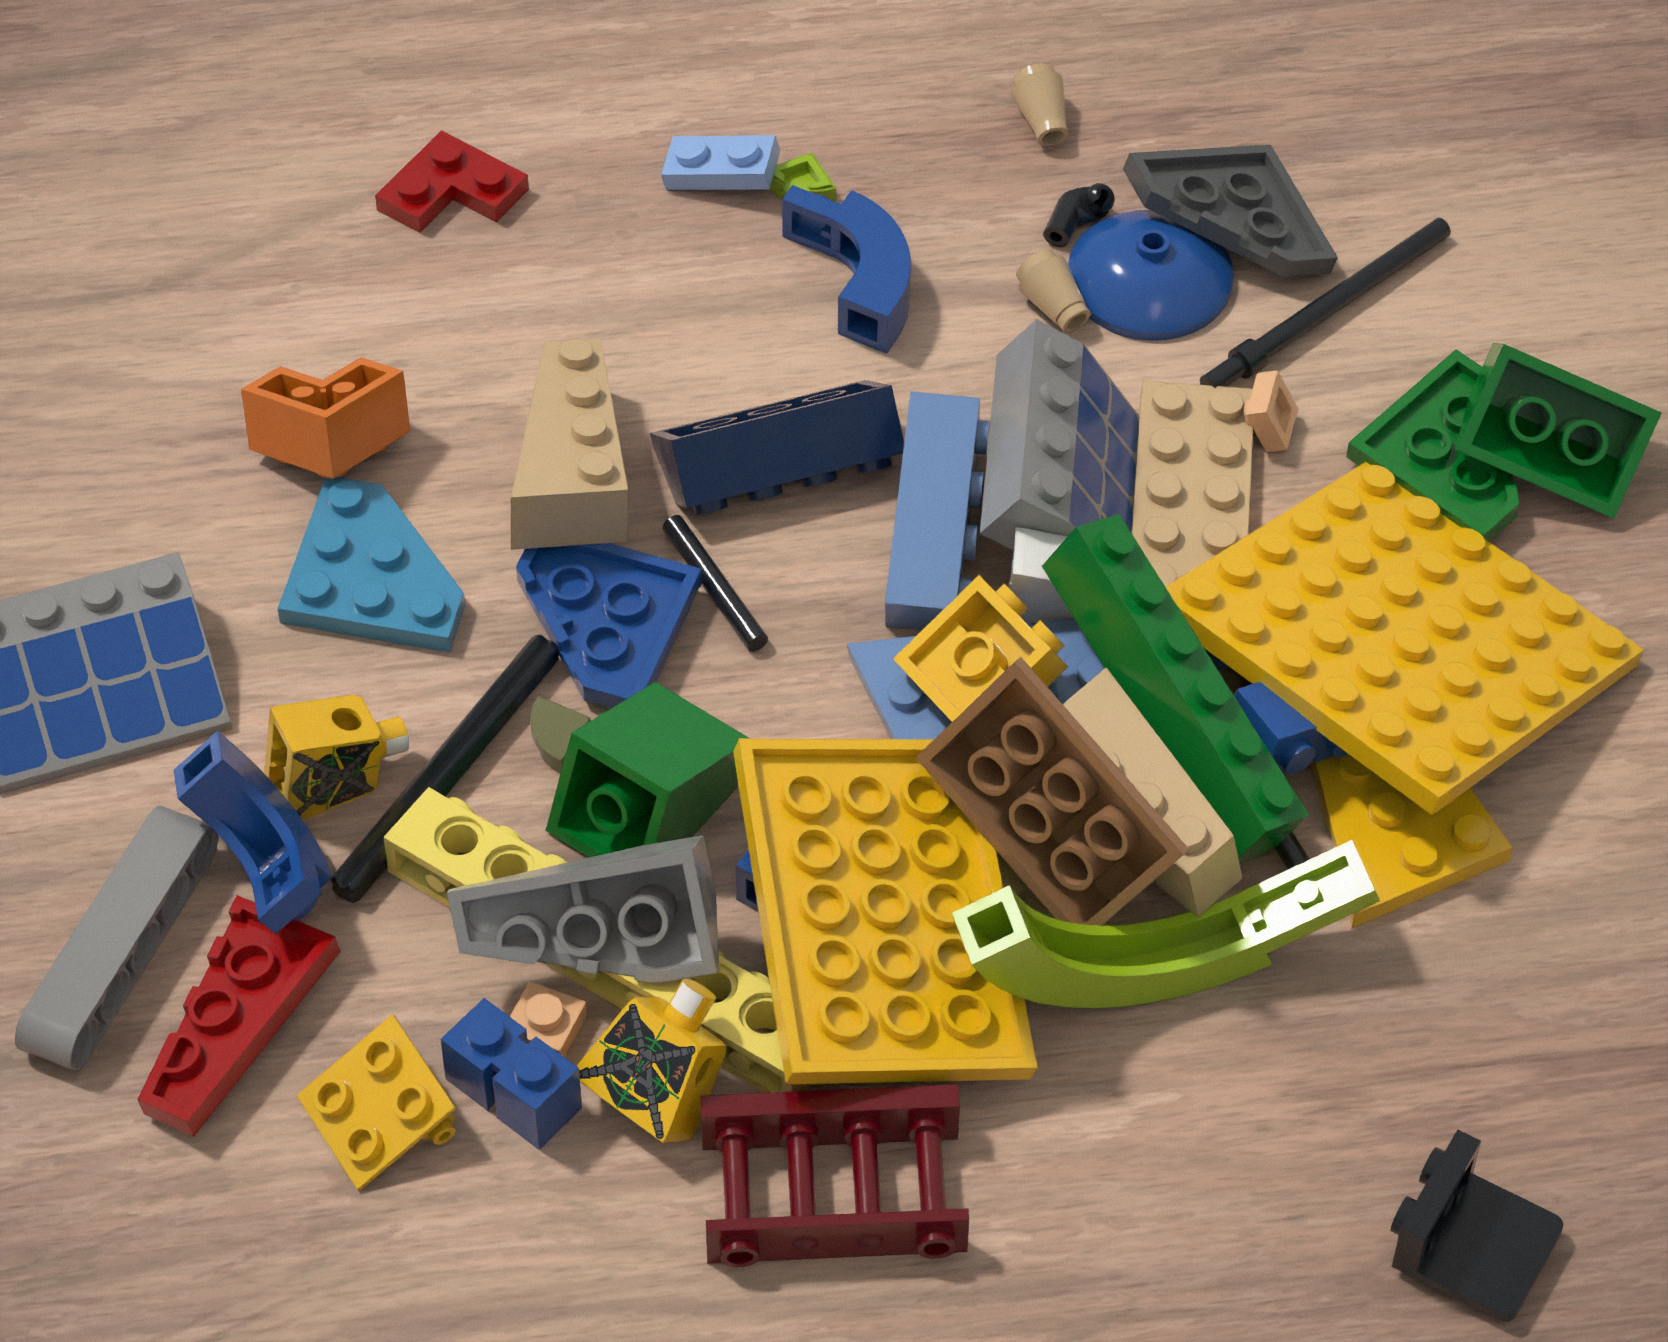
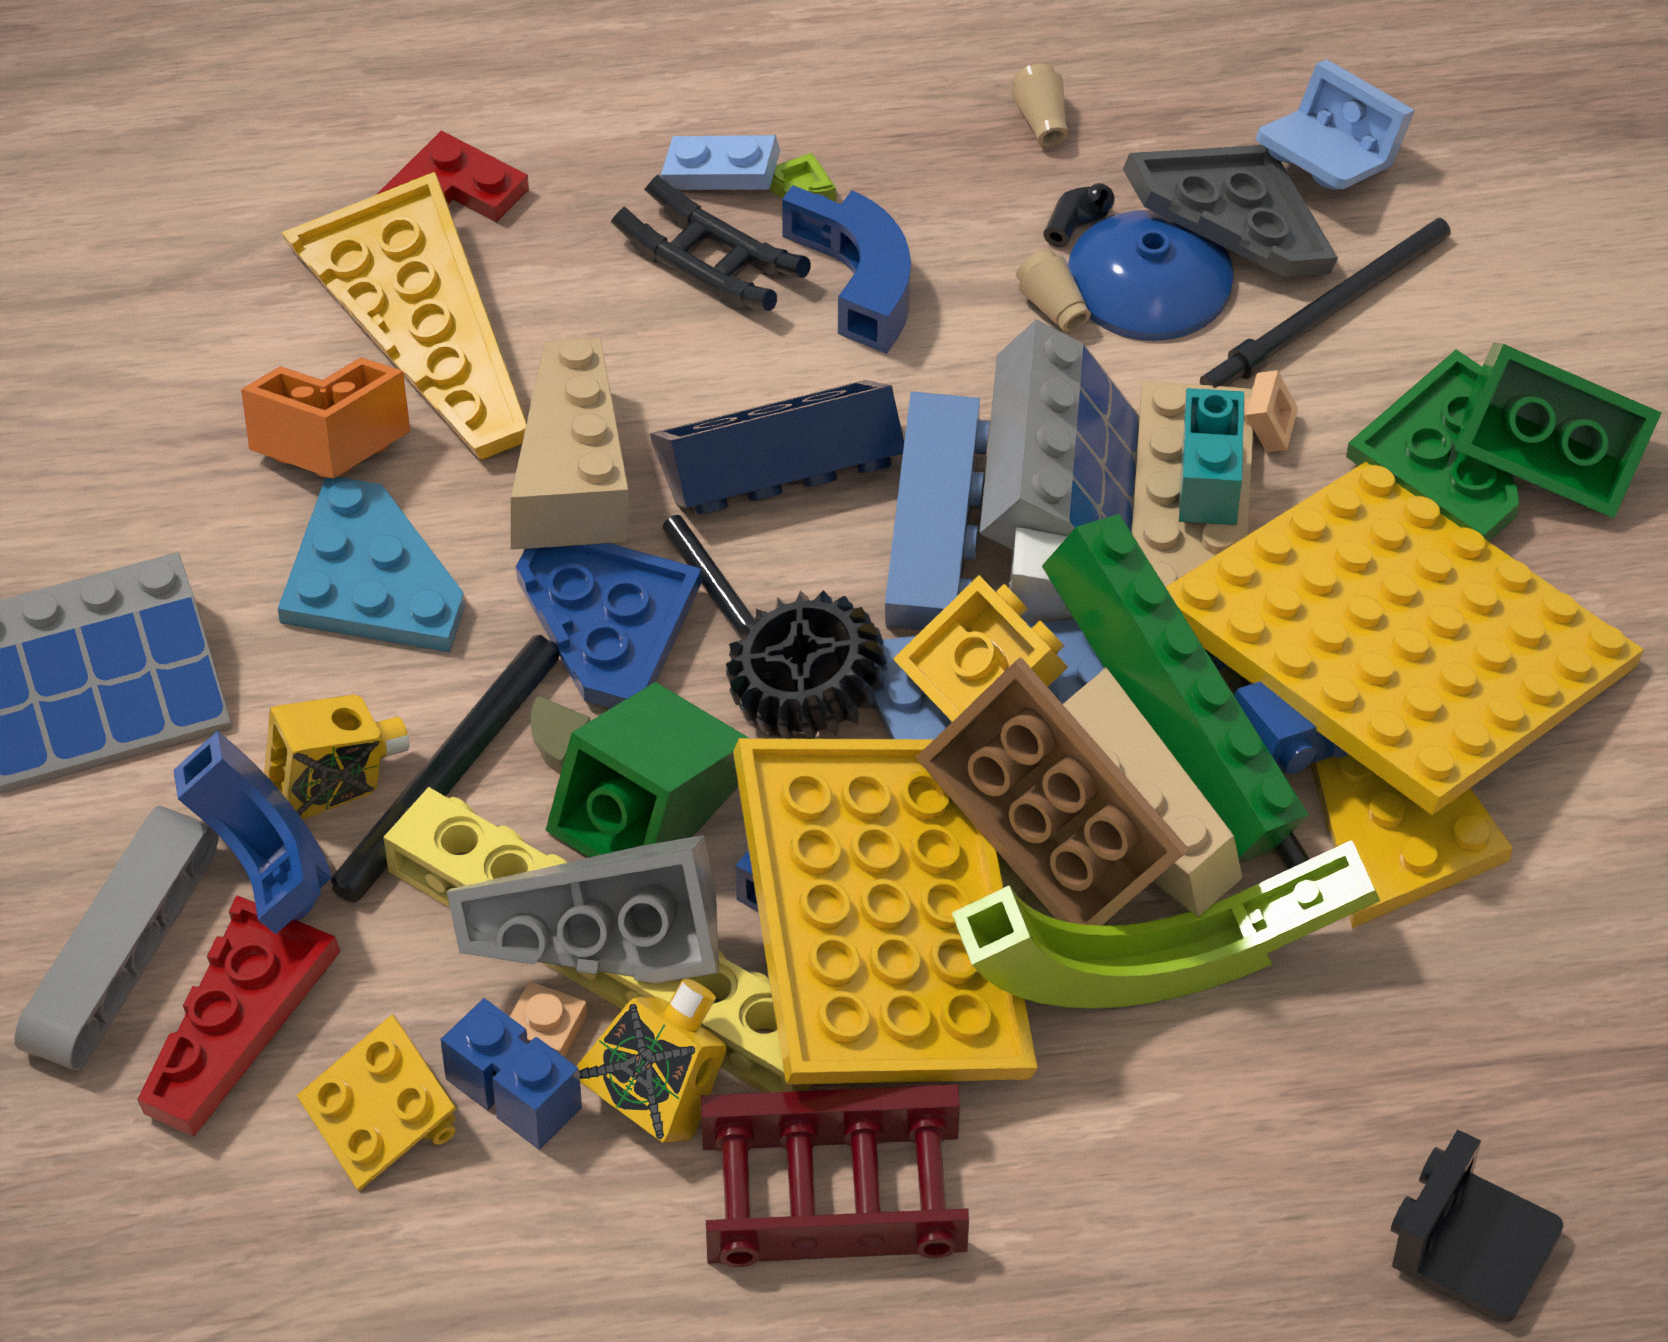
(413, 292): none -> yellow wing
(698, 226): none -> black piece
(806, 666): none -> black gear
(1211, 456): none -> teal slope
(1340, 129): none -> light blue bracket

